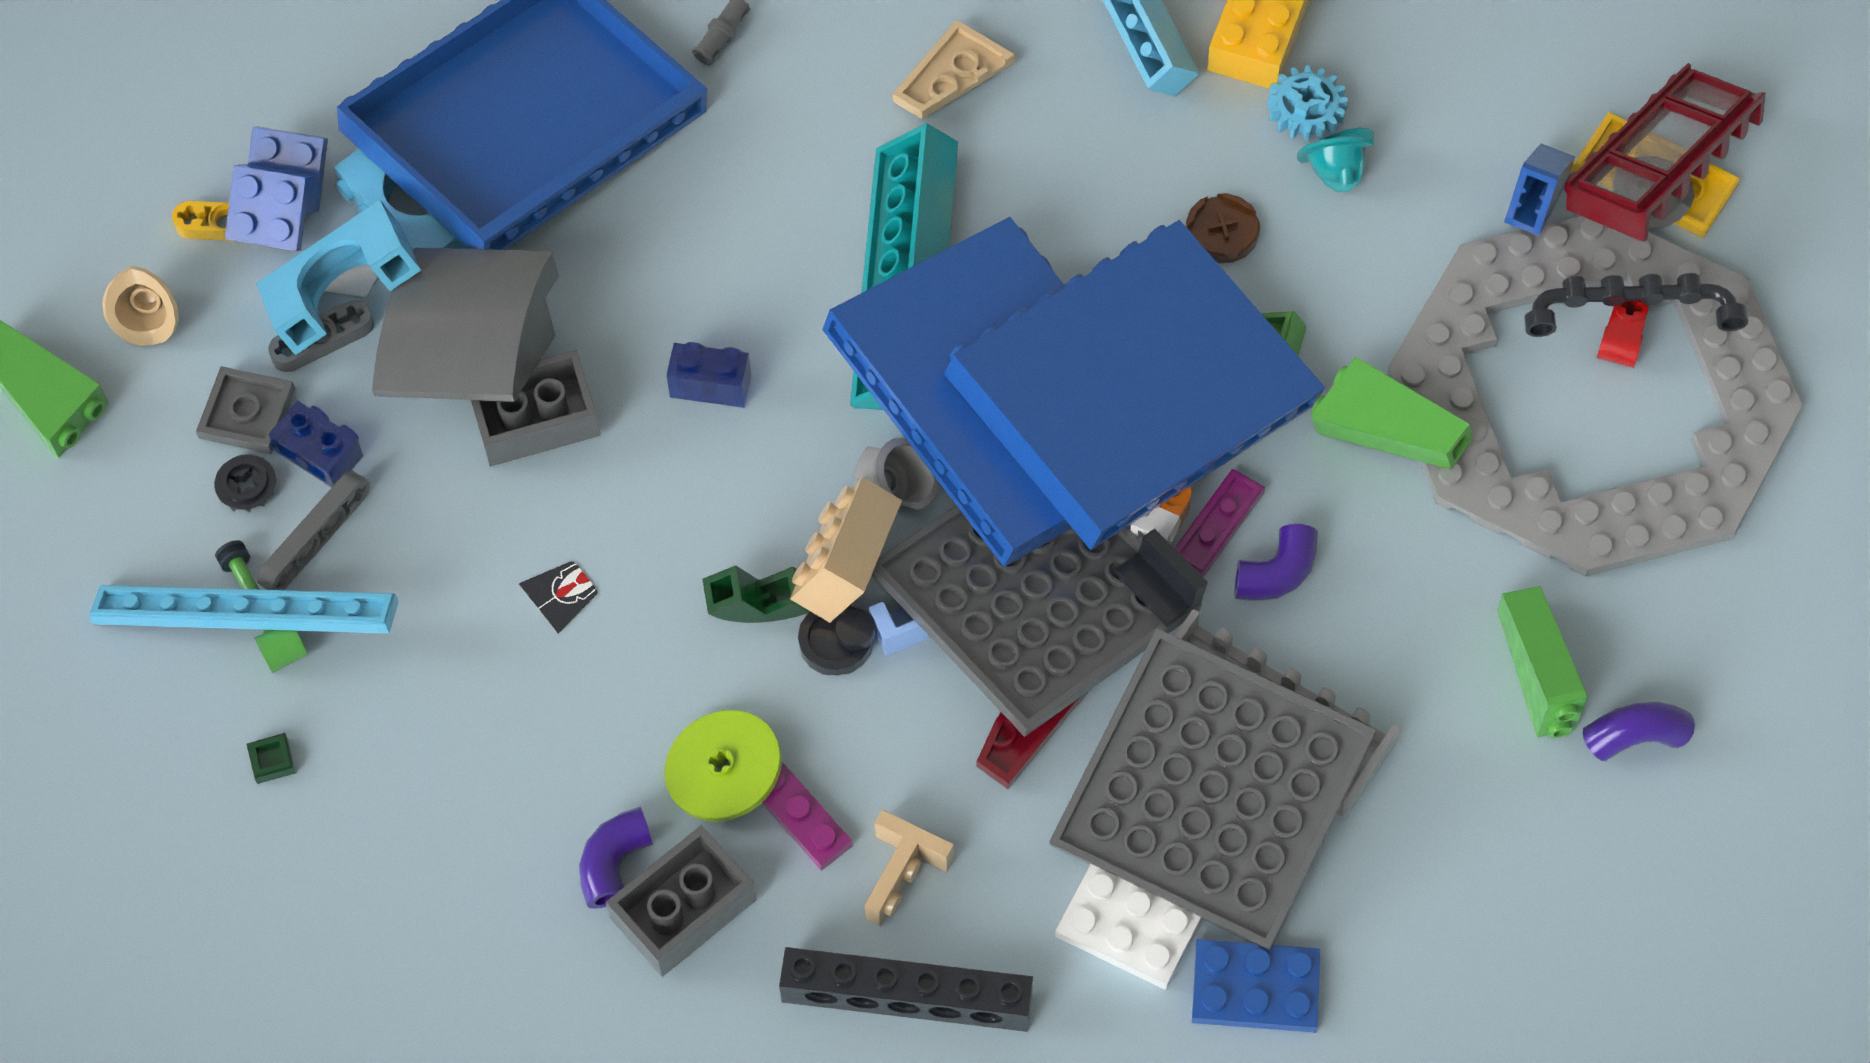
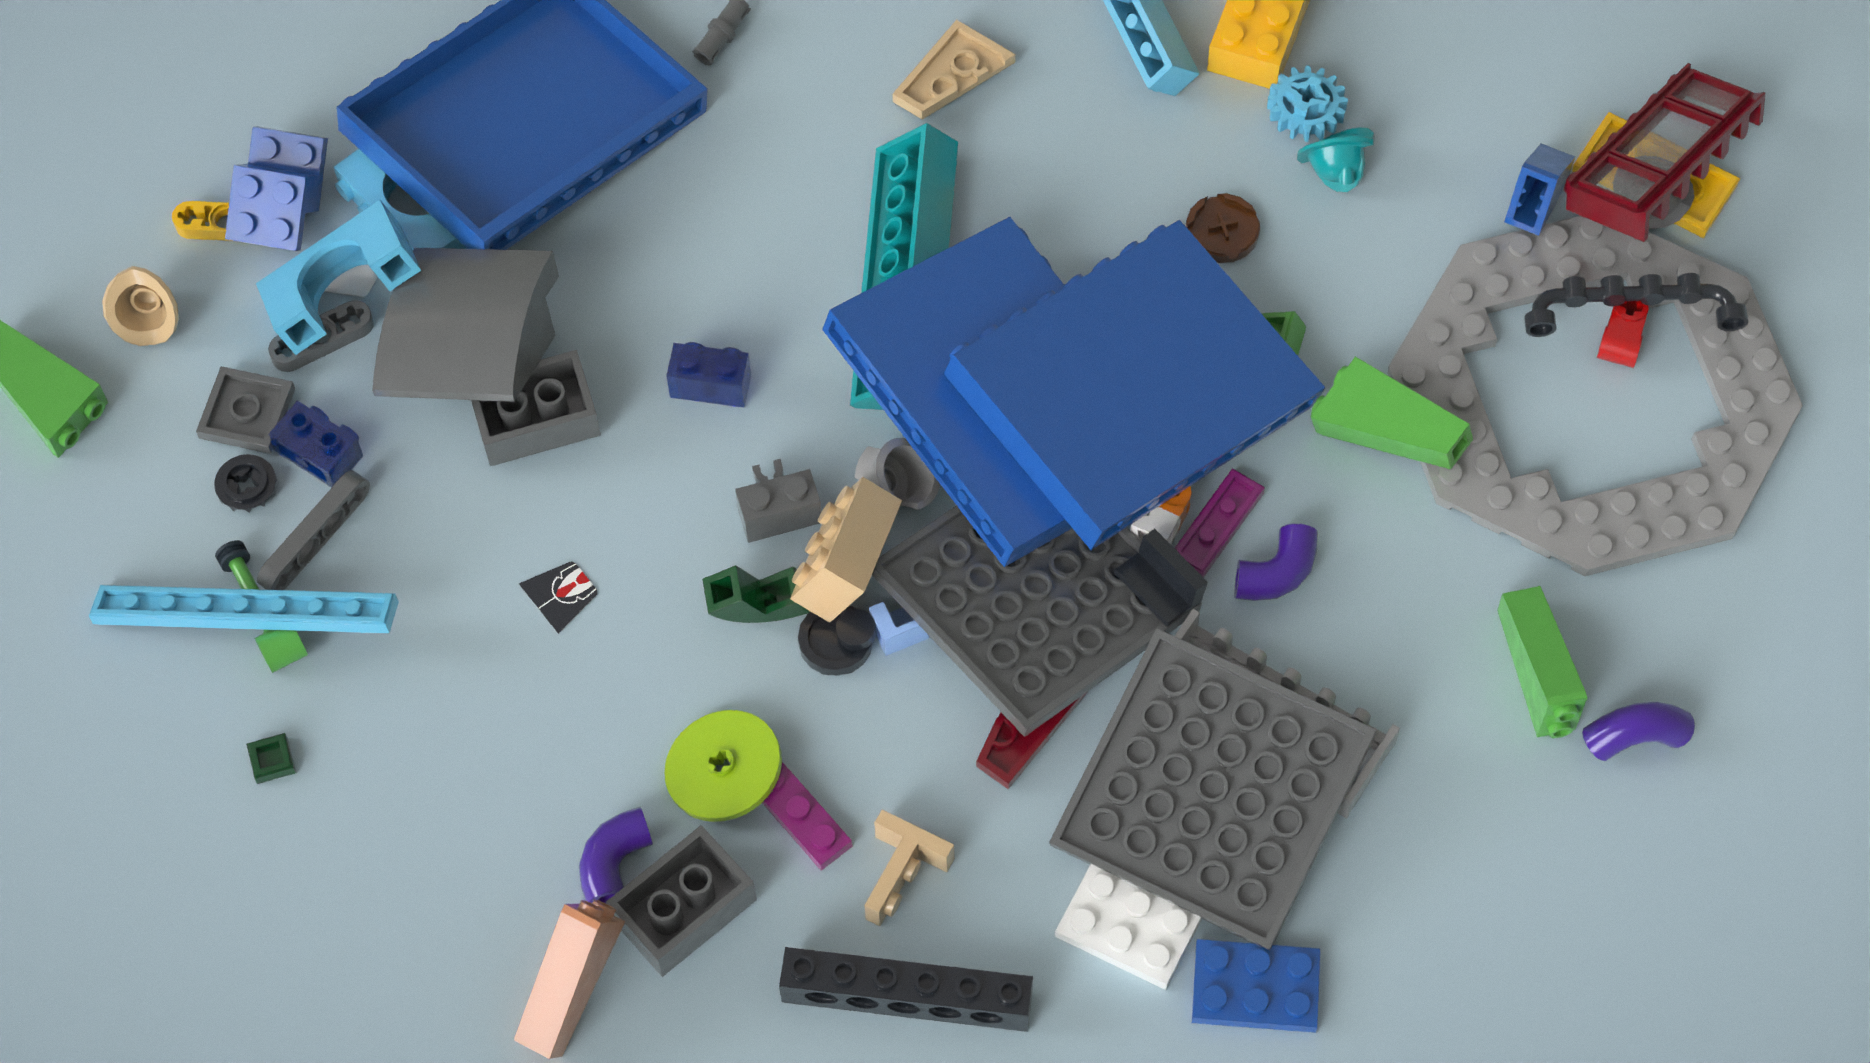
(568, 976): none -> slope
(777, 503): none -> dark grey brick

